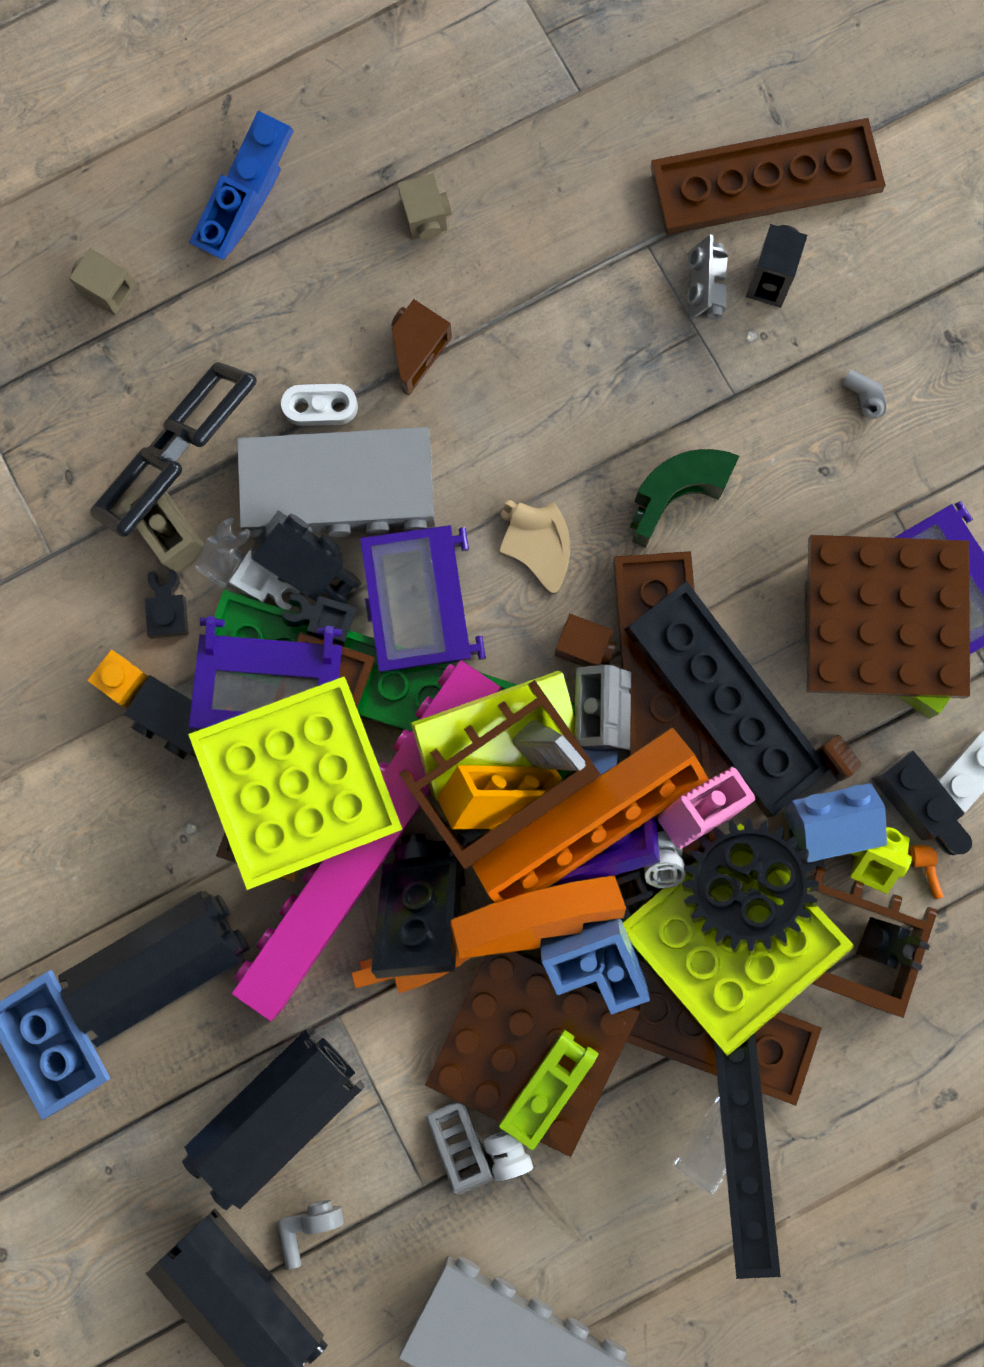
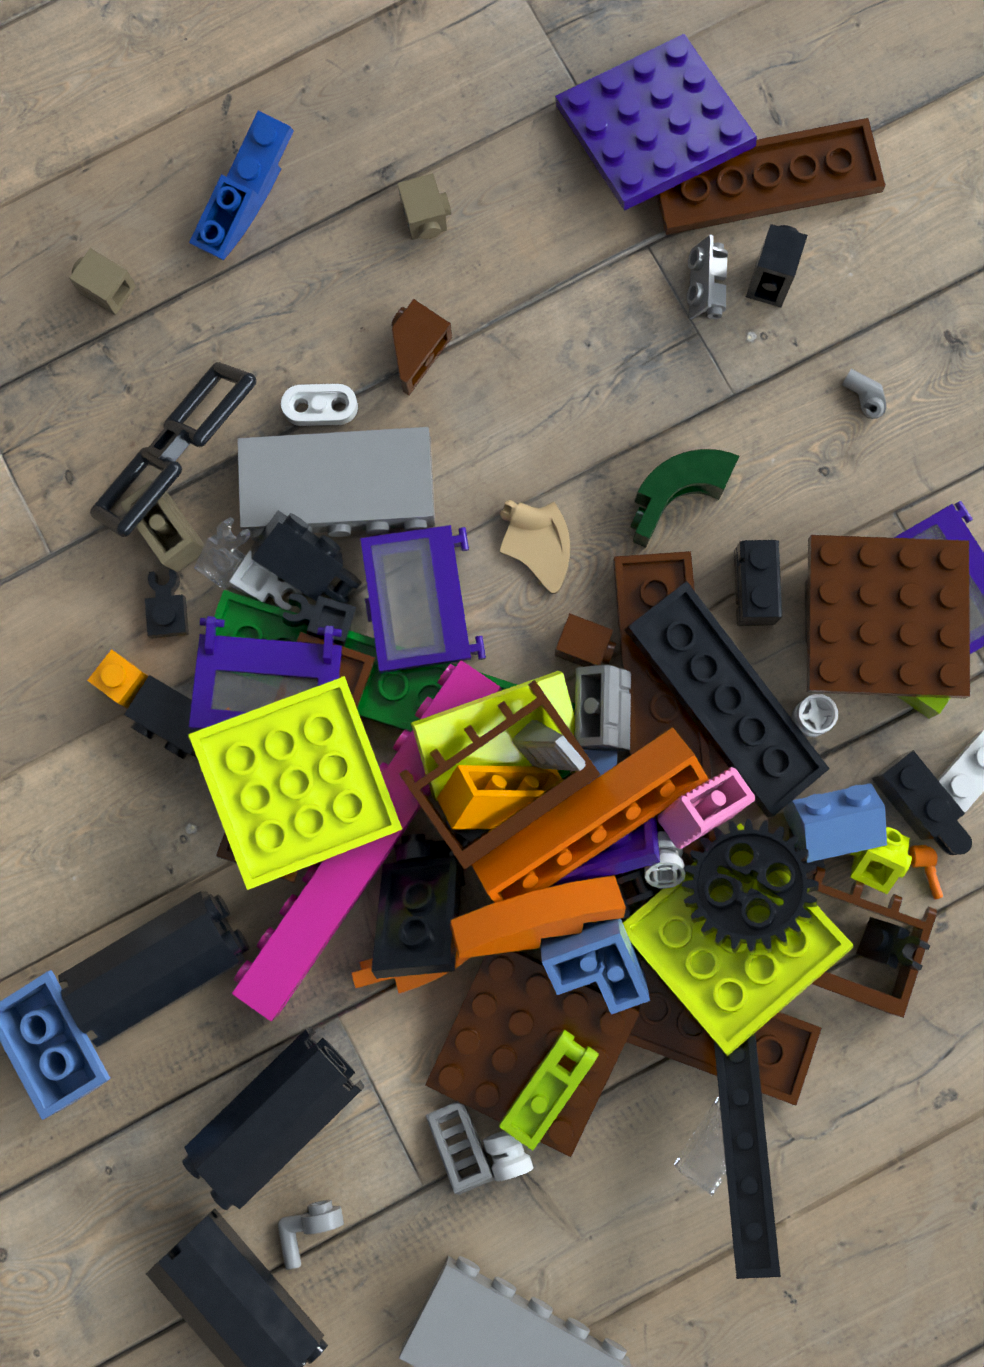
(655, 121): none -> dark purple plate
(758, 582): none -> black brick
(821, 712): none -> white wheel
(839, 758): reddish brown slope -> none

